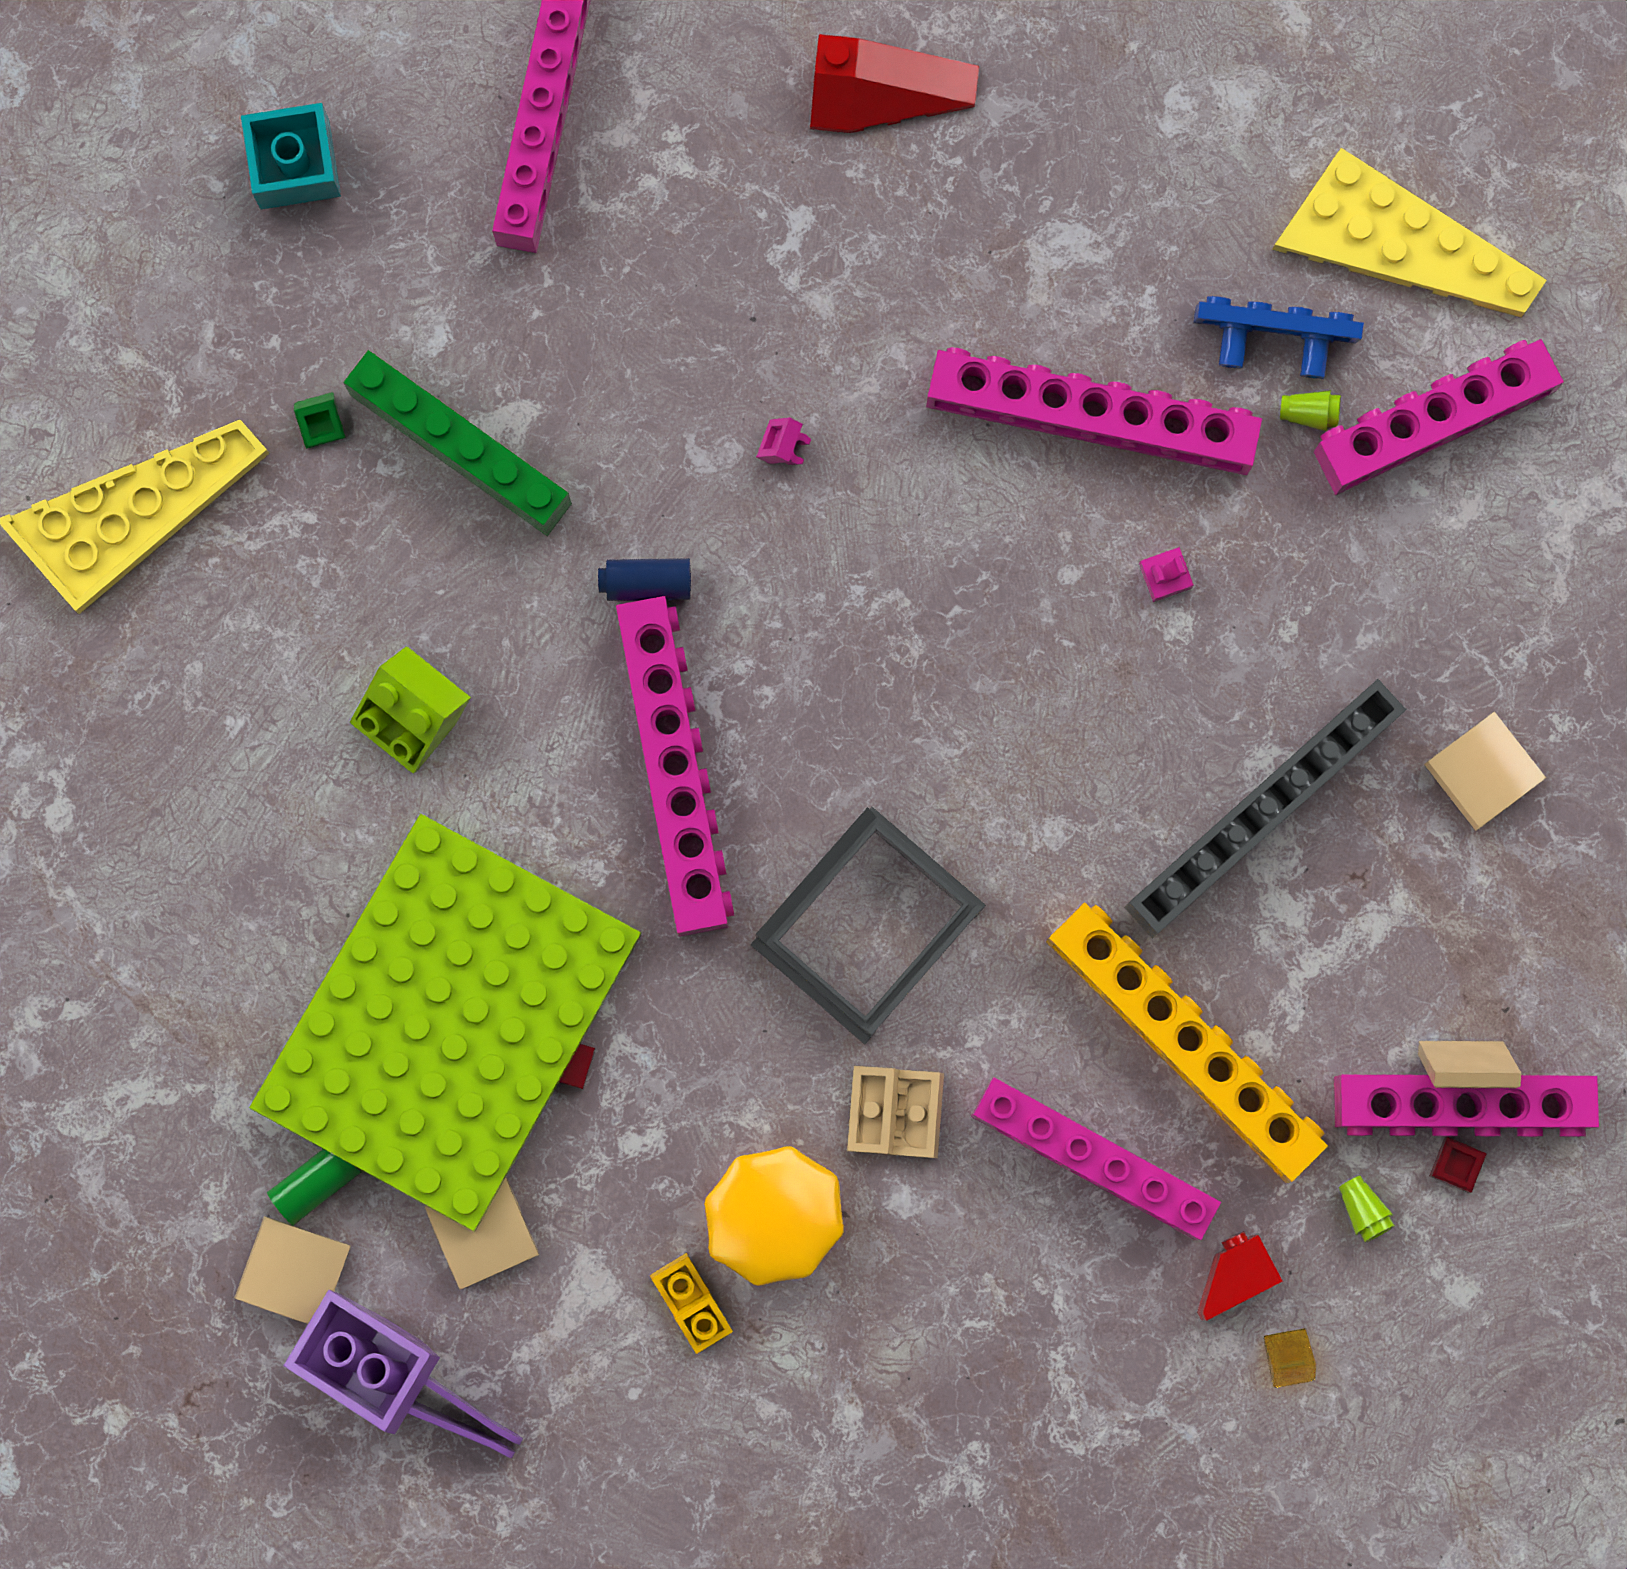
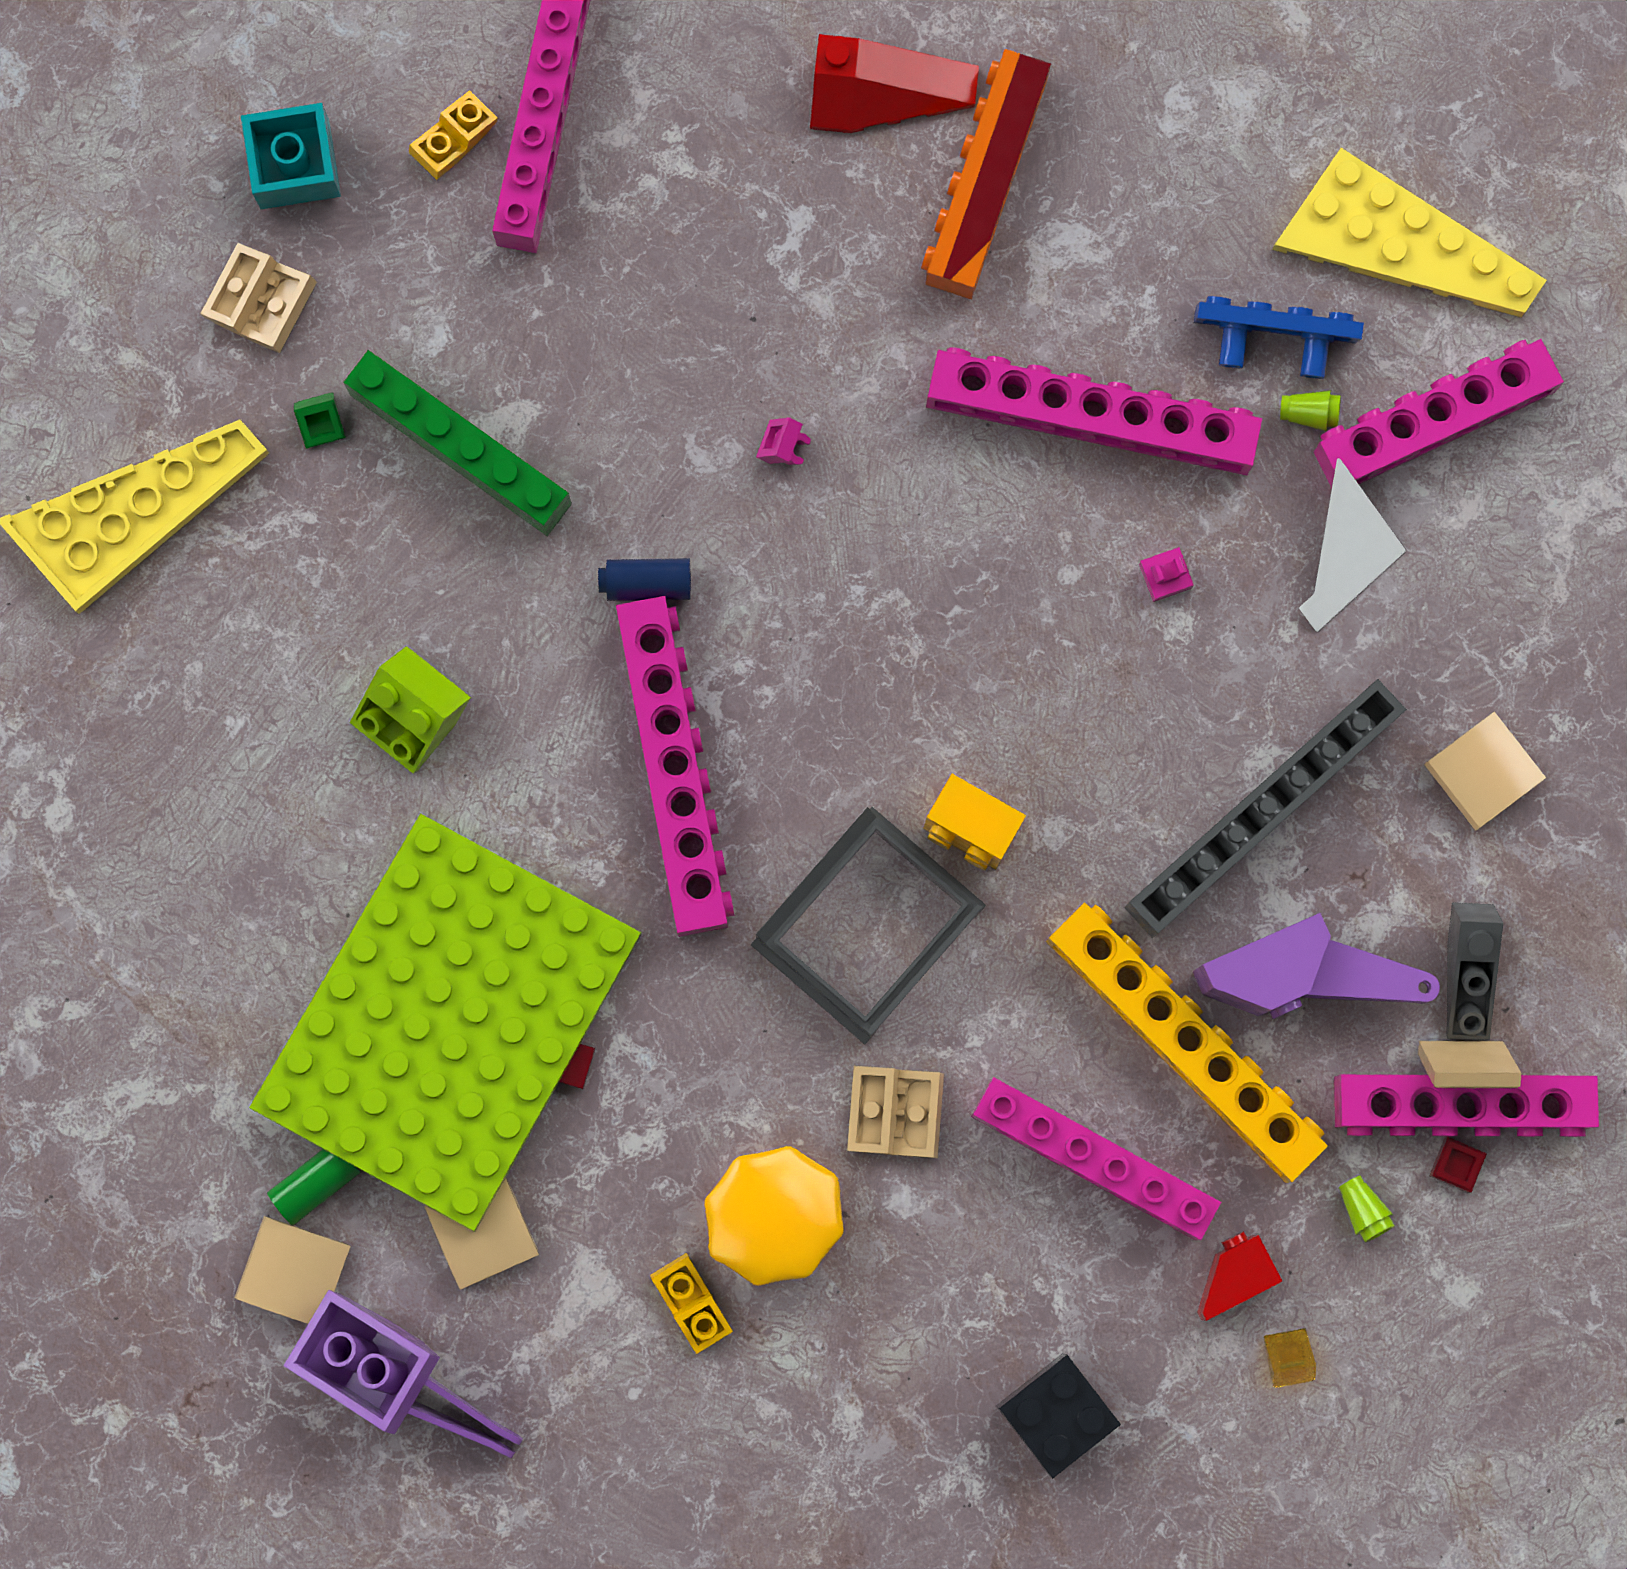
(258, 297): none -> tan slope
(454, 135): none -> yellow slope
(972, 823): none -> yellow brick
(987, 173): none -> brick
(1058, 1415): none -> black brick
(1307, 964): none -> medium lavender slope
(1353, 550): none -> white sticker
(1472, 969): none -> dark grey slope

